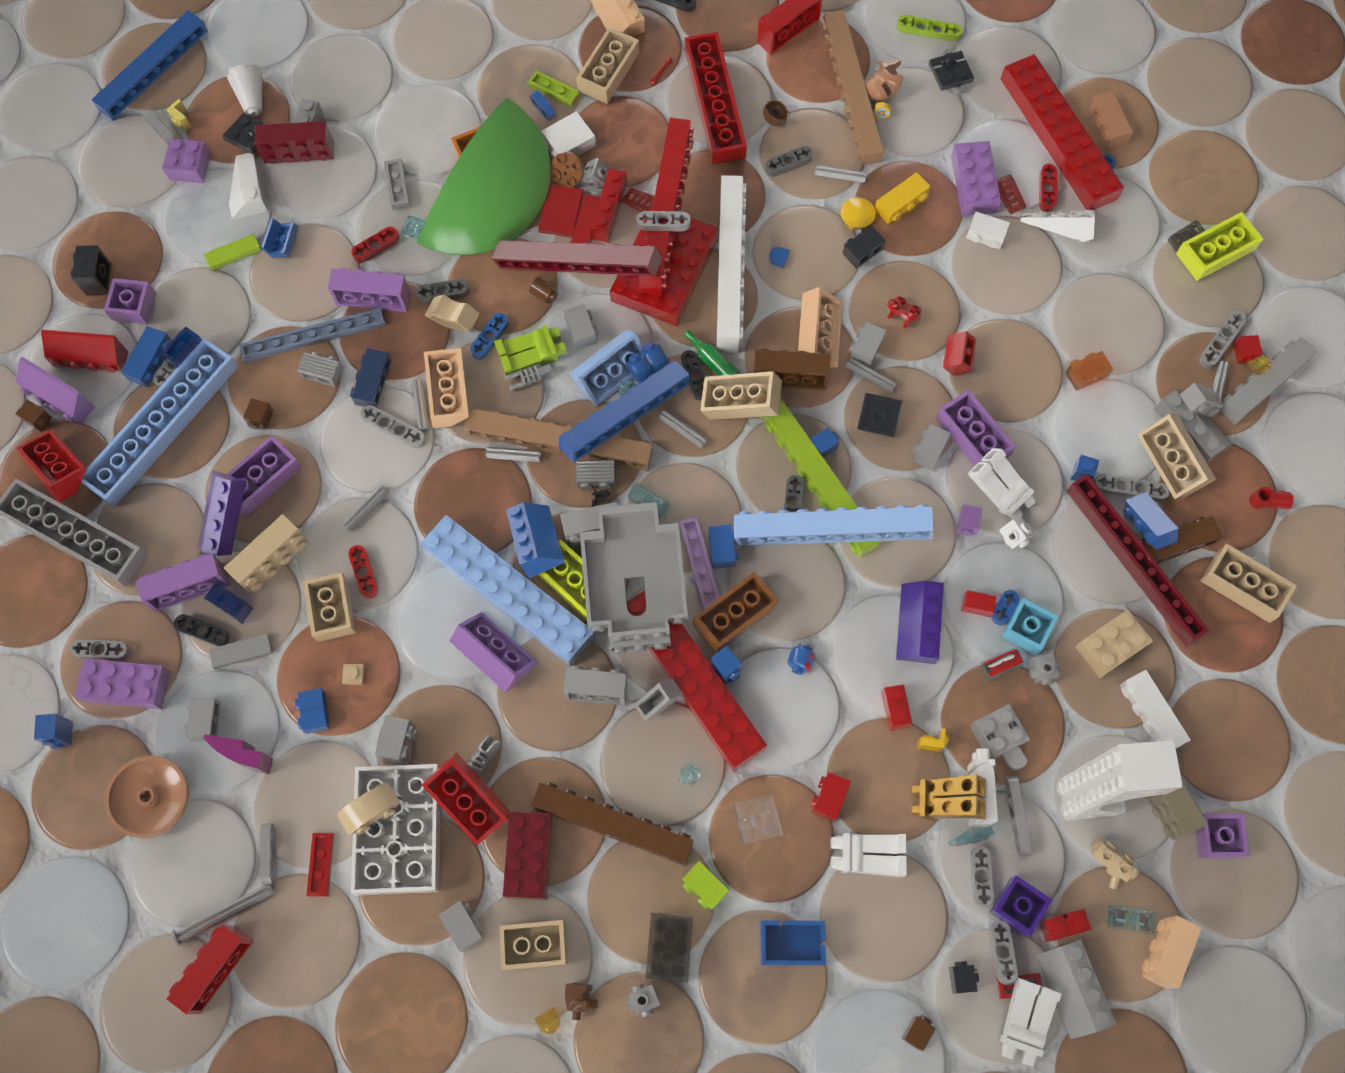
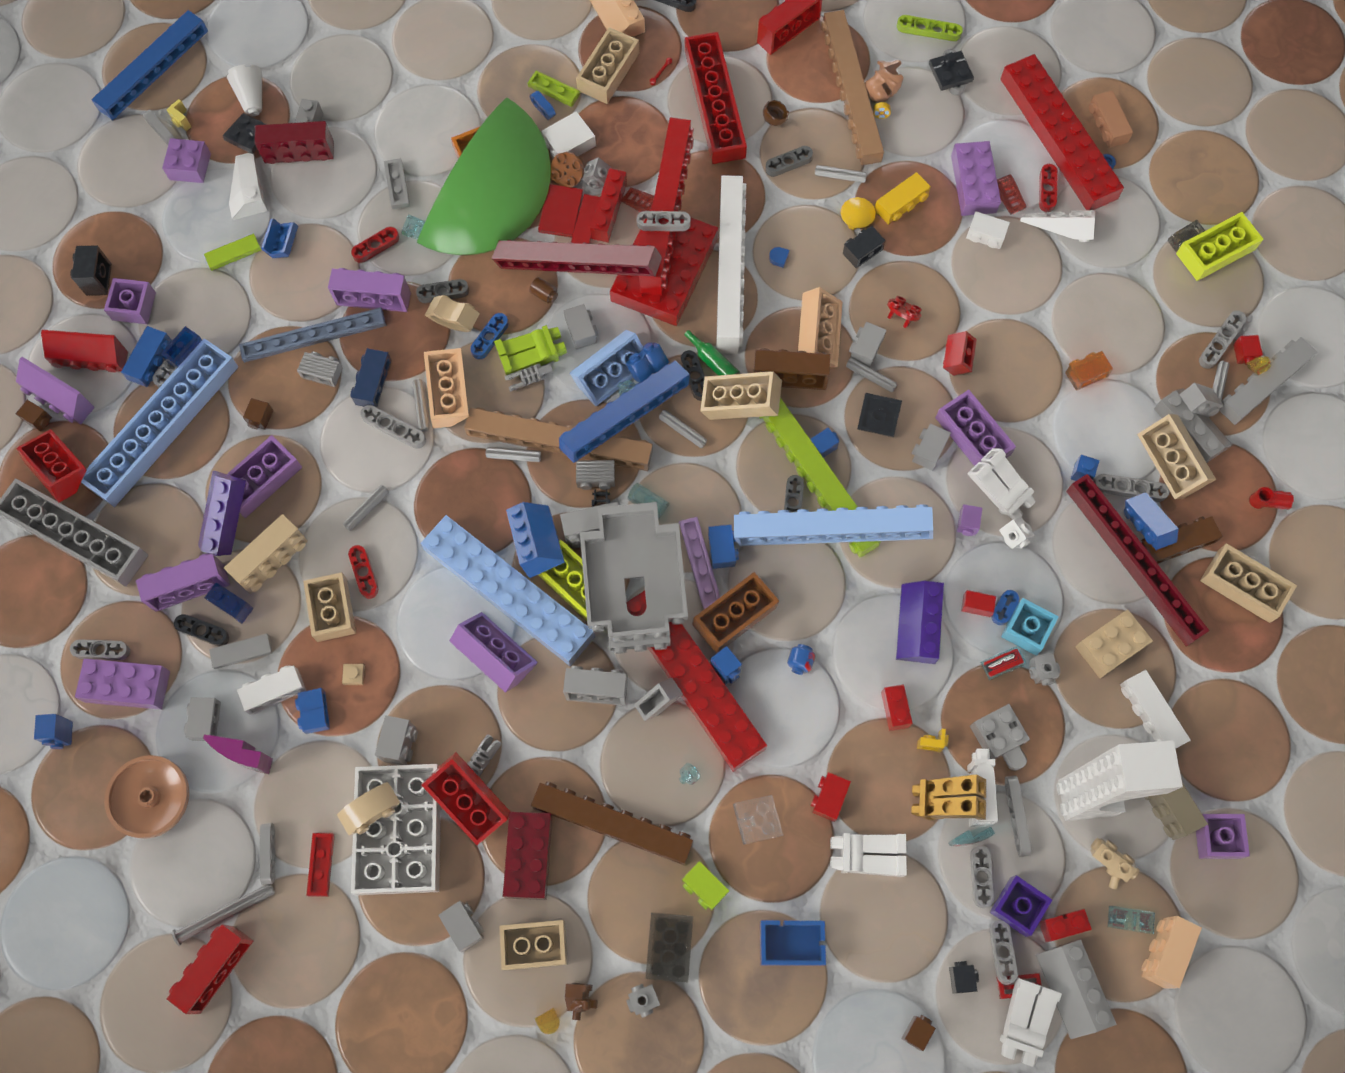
(271, 689): none -> white brick

